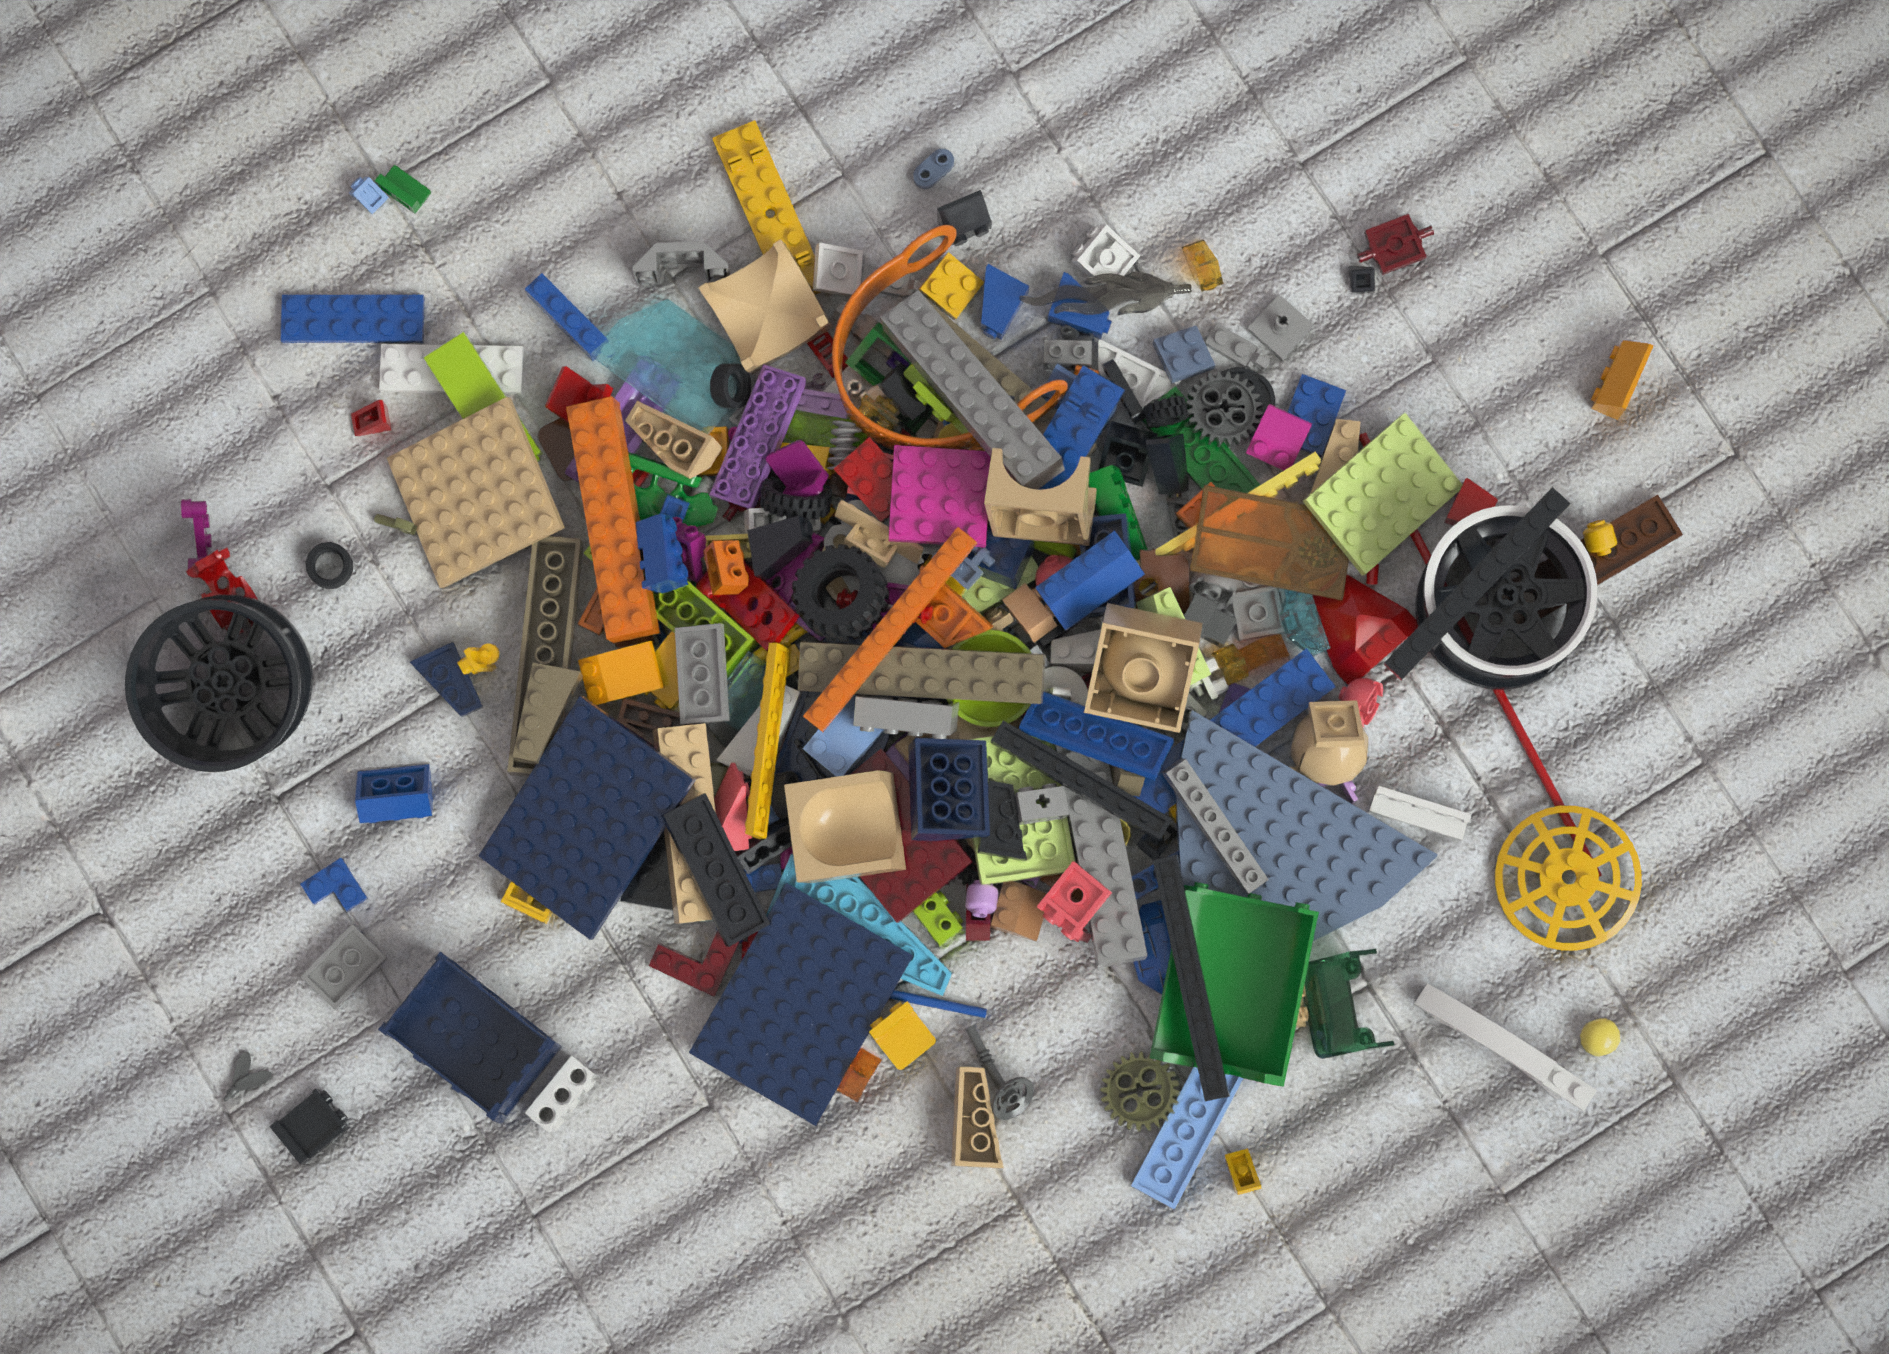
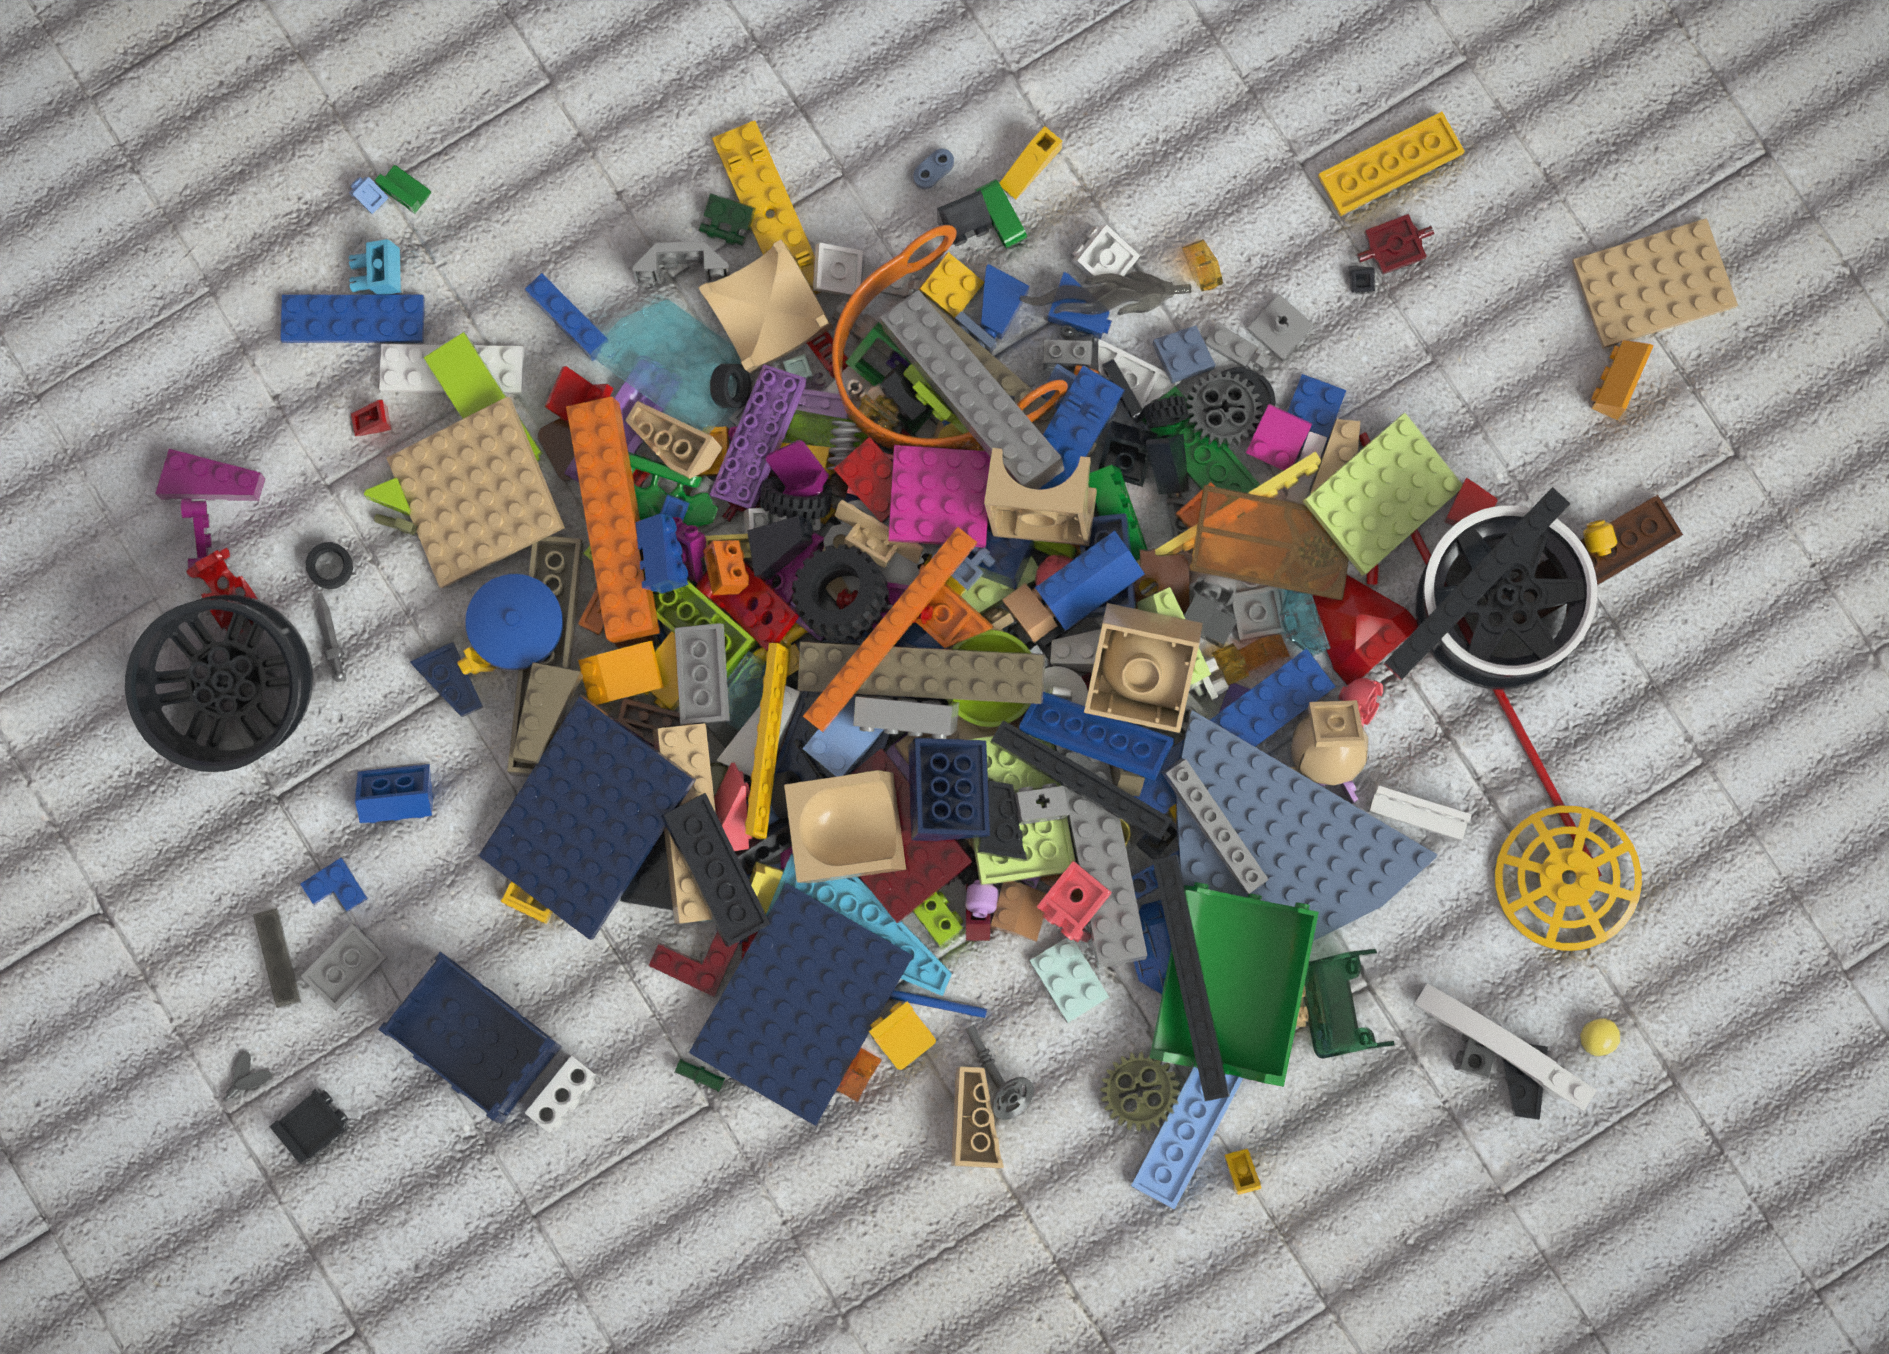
(202, 478): none -> magenta wedge
(277, 958): none -> clear smoke plate
(333, 652): none -> flat silver sword
(382, 265): none -> medium azure brick
(389, 495): none -> lime slope
(514, 621): none -> blue dish
(699, 1075): none -> dark green pin
(729, 212): none -> dark green plate
(764, 882): none -> light yellow panel
(798, 366): none -> light aqua tile
(976, 332): none -> sand blue plate
(1002, 214): none -> green beam
(1031, 162): none -> yellow slope
(1069, 979): none -> light aqua plate
(1300, 491): none -> white sticker
(1391, 163): none -> yellow plate
(1483, 1053): none -> dark grey brick
(1523, 1090): none -> black wing
(1654, 283): none -> tan plate

